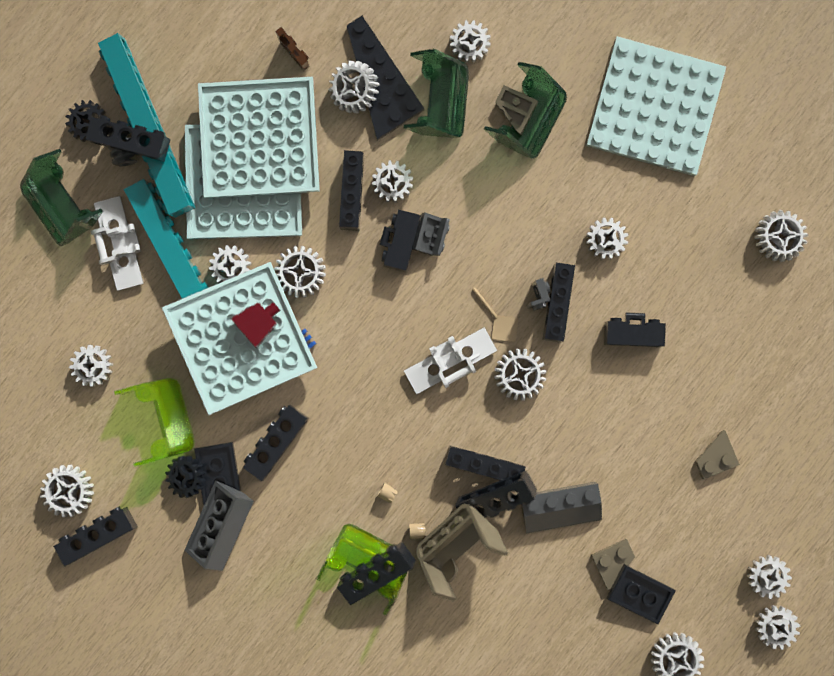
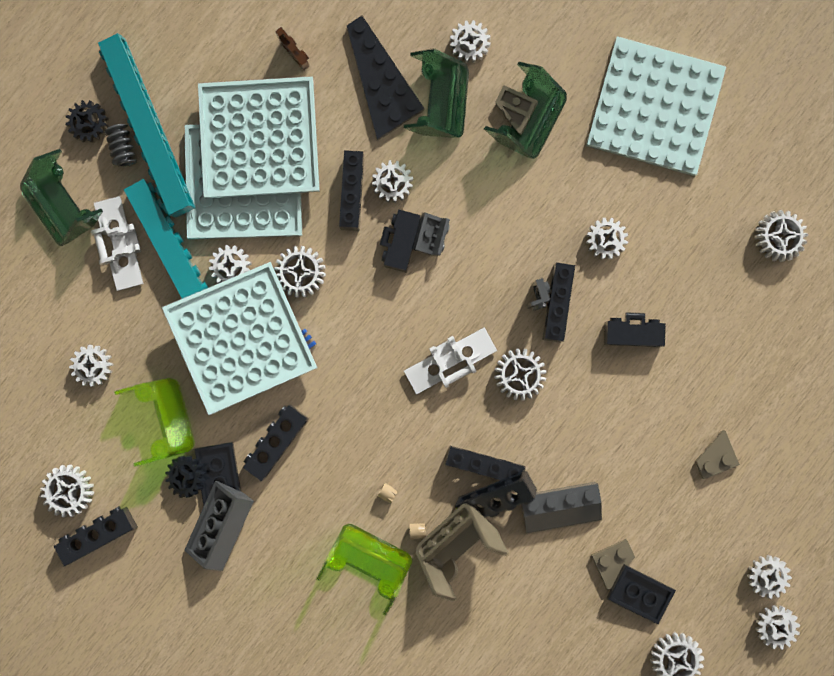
(98, 134): black brick -> none
(256, 322): dark red torso -> none
(342, 94): white gear -> none
(355, 591): black brick -> none
(503, 327): tan piece -> none

